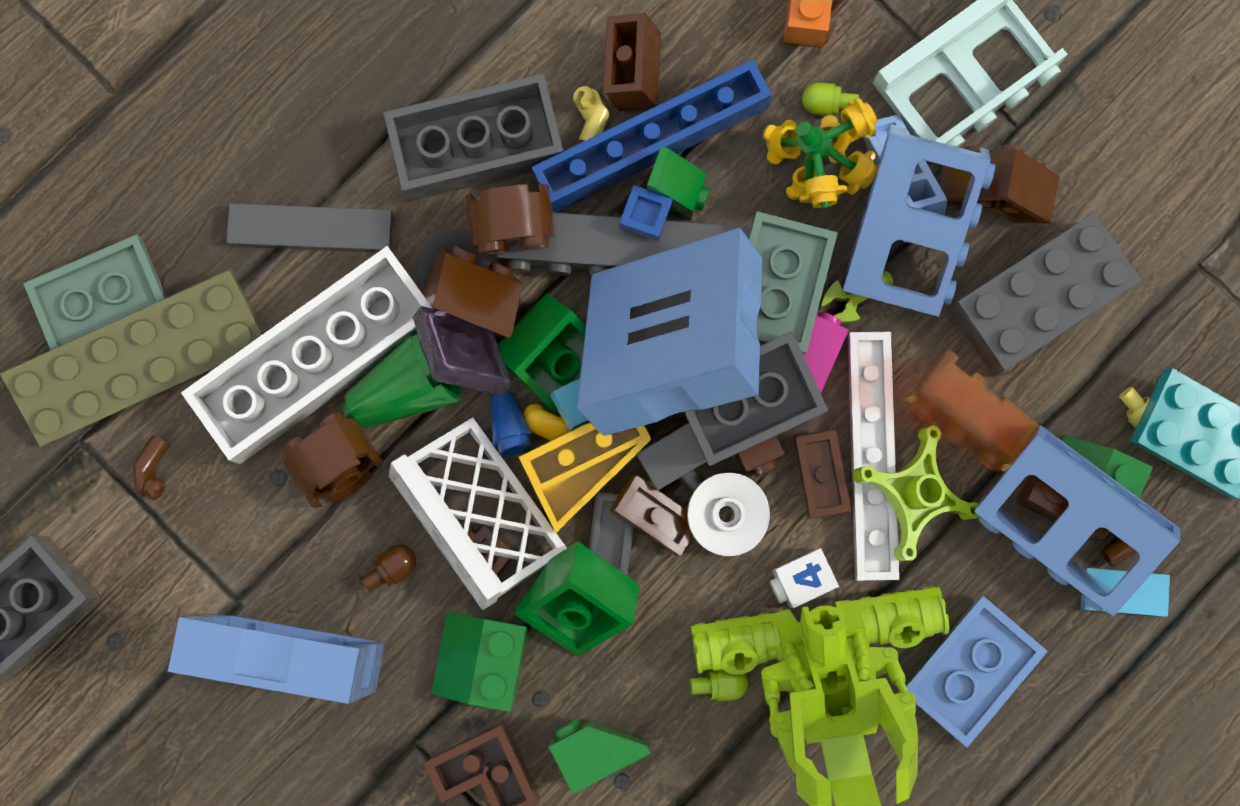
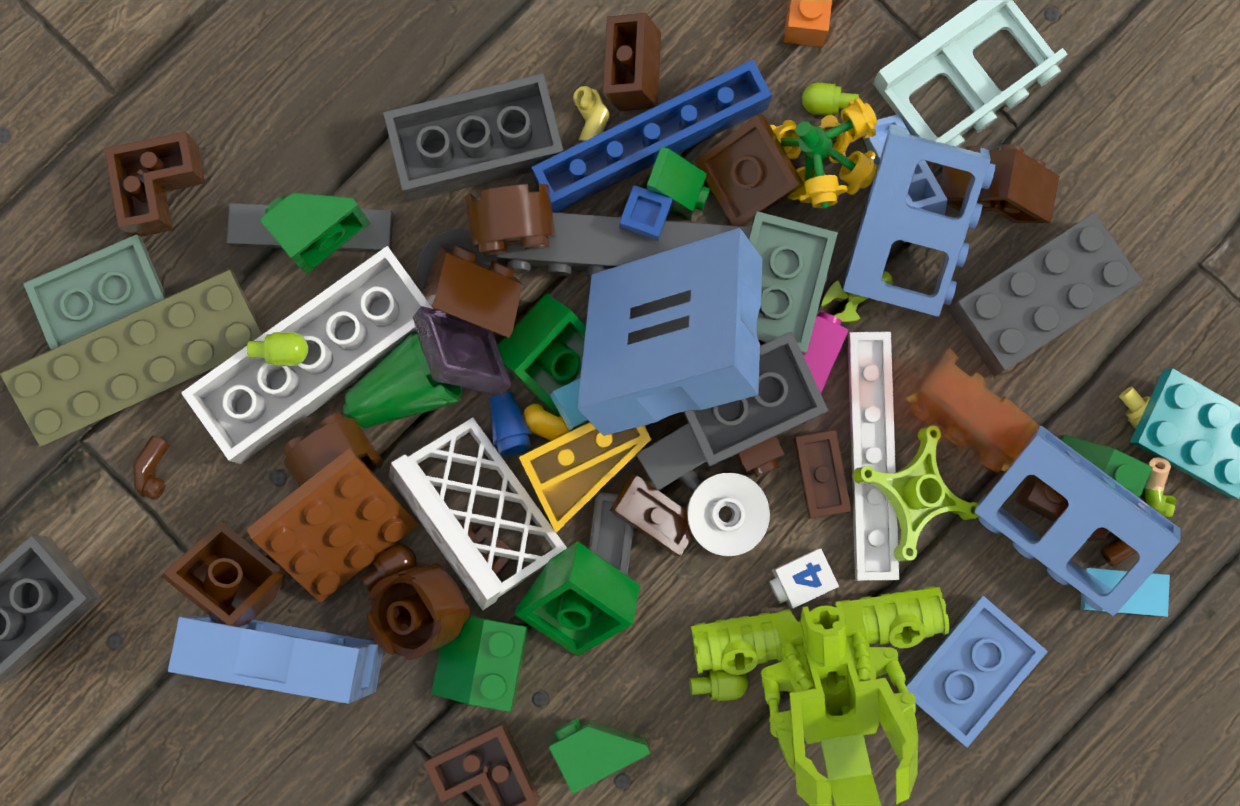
(143, 174): none -> reddish brown brick
(226, 577): none -> reddish brown slope
(280, 349): none -> lime cylinder
(313, 225): none -> green slope
(333, 526): none -> dark orange plate
(416, 611): none -> reddish brown brick
(749, 171): none -> reddish brown plate
(1155, 486): none -> arm

